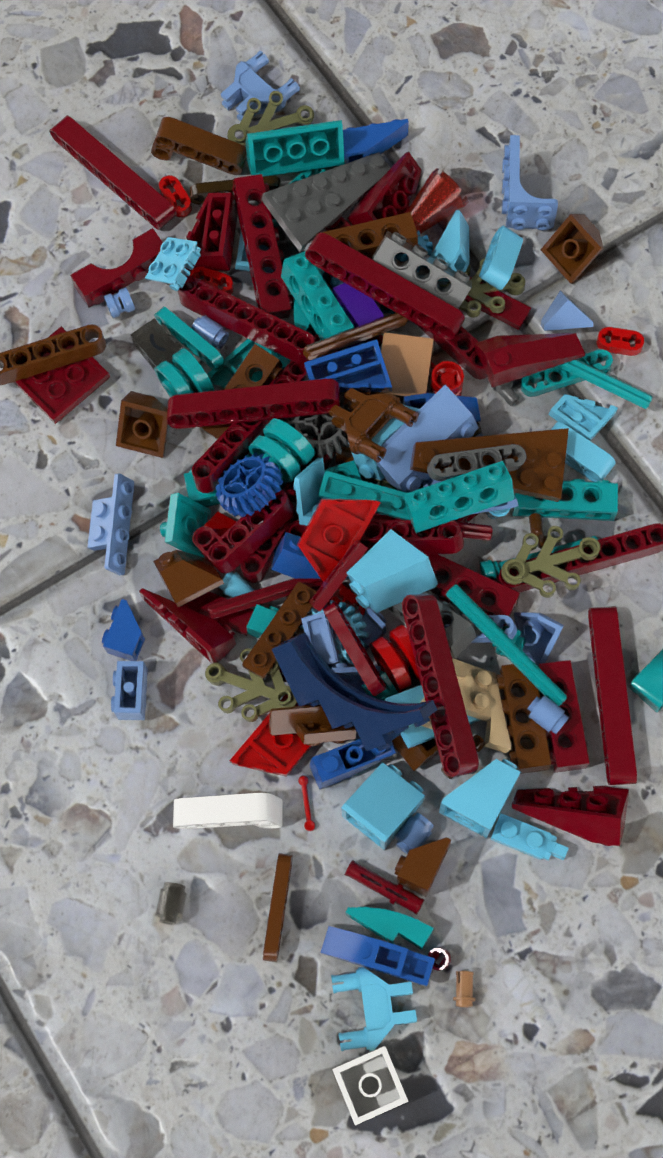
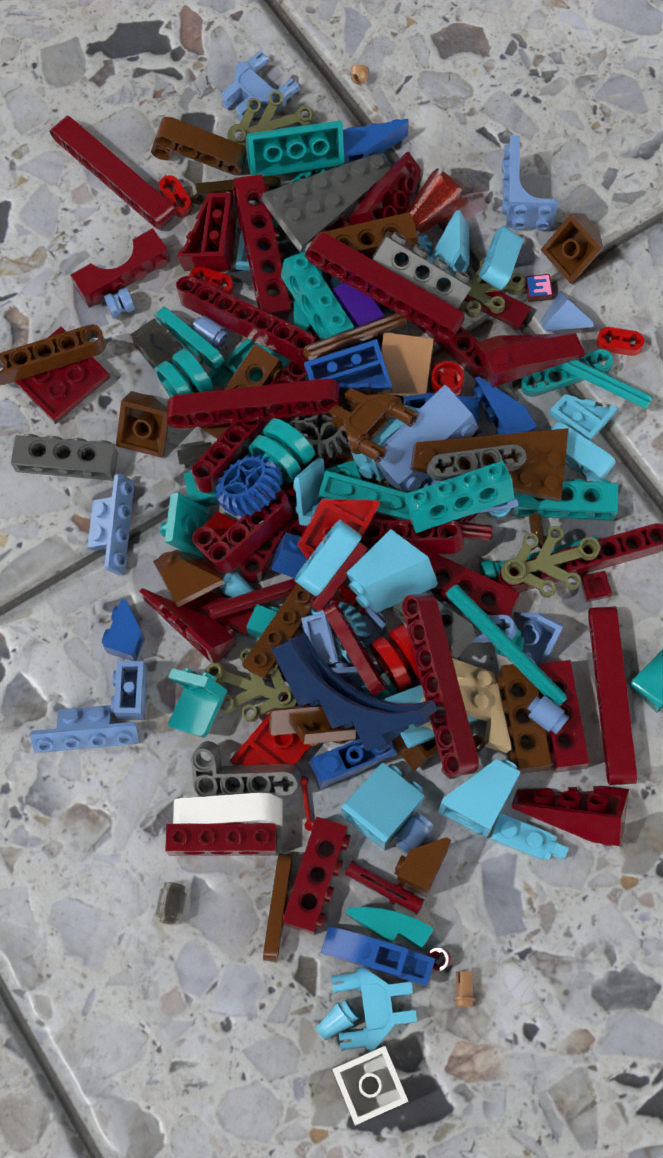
(84, 729): none -> medium blue bracket
(100, 467): none -> dark grey brick
(171, 260): medium azure hinge -> none
(192, 452): none -> clear smoke brick
(197, 703): none -> teal bracket
(221, 839): none -> dark red brick
(245, 774): none -> dark grey beam
(322, 833): none -> dark red brick
(327, 558): none -> medium azure beam
(338, 1019): none -> medium azure cone
(359, 74): none -> medium nougat hinge
(502, 410): none -> blue slope
(539, 287): none -> tile
(595, 586): none -> dark red tile

